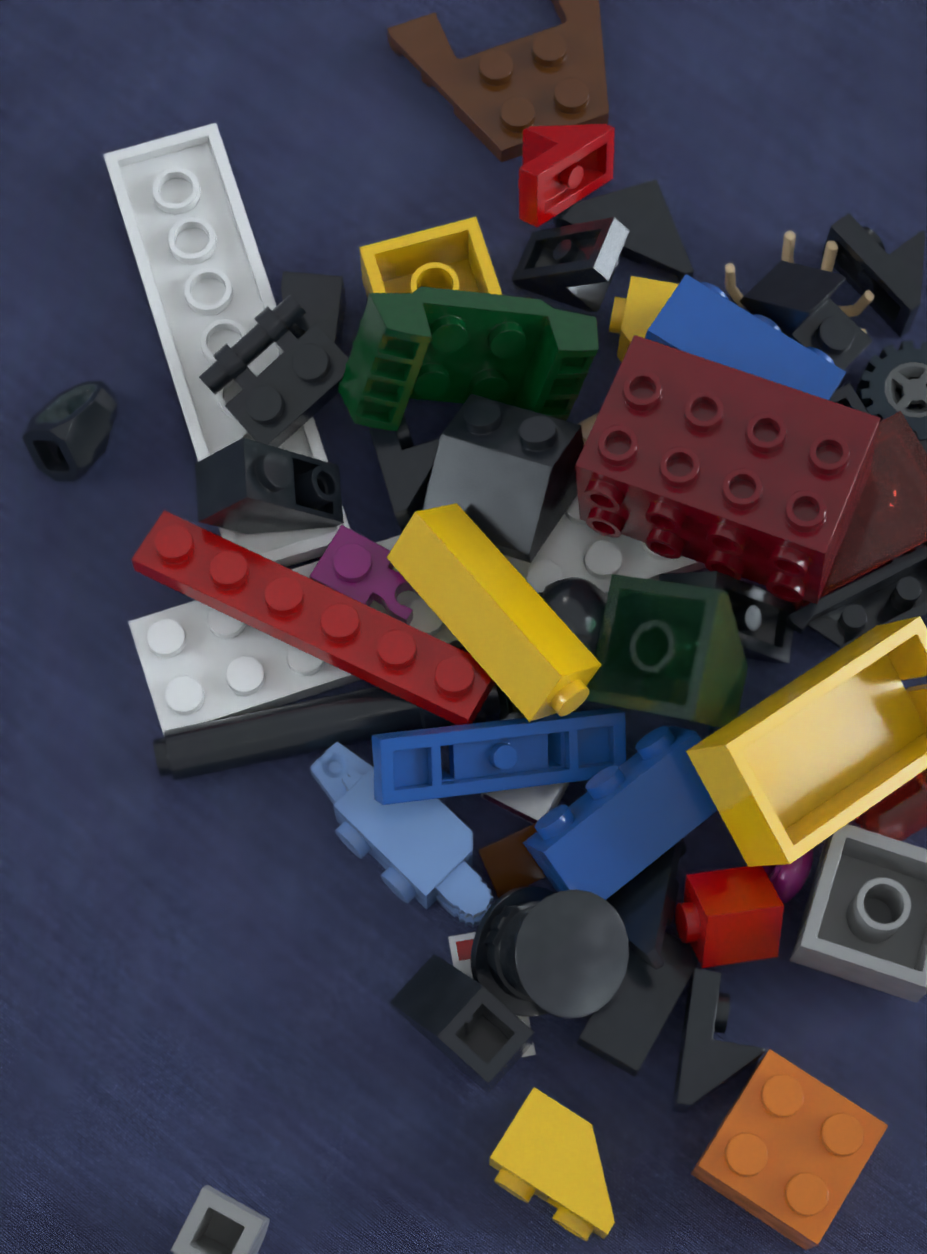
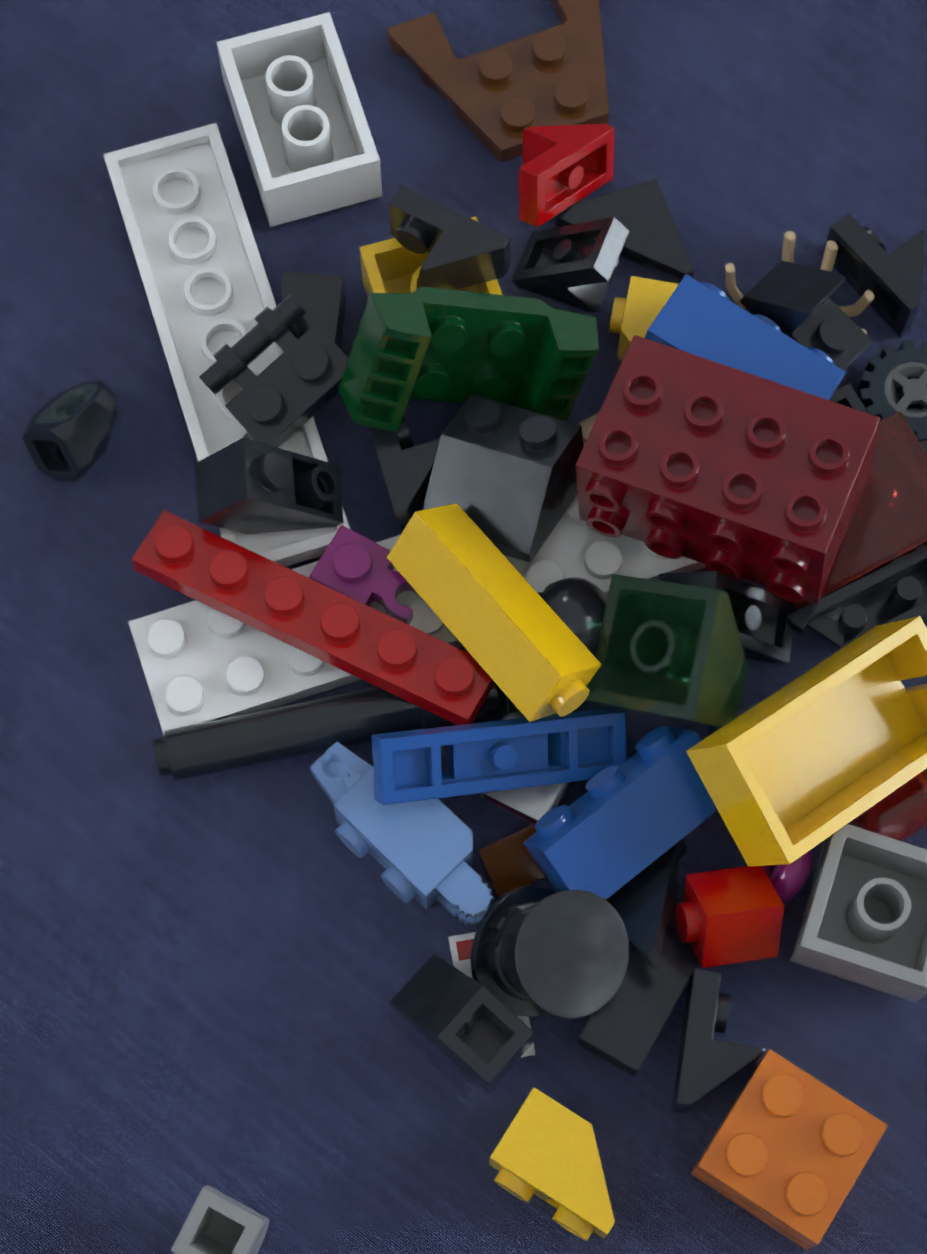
(300, 119): none -> white brick
(458, 246): none -> black slope

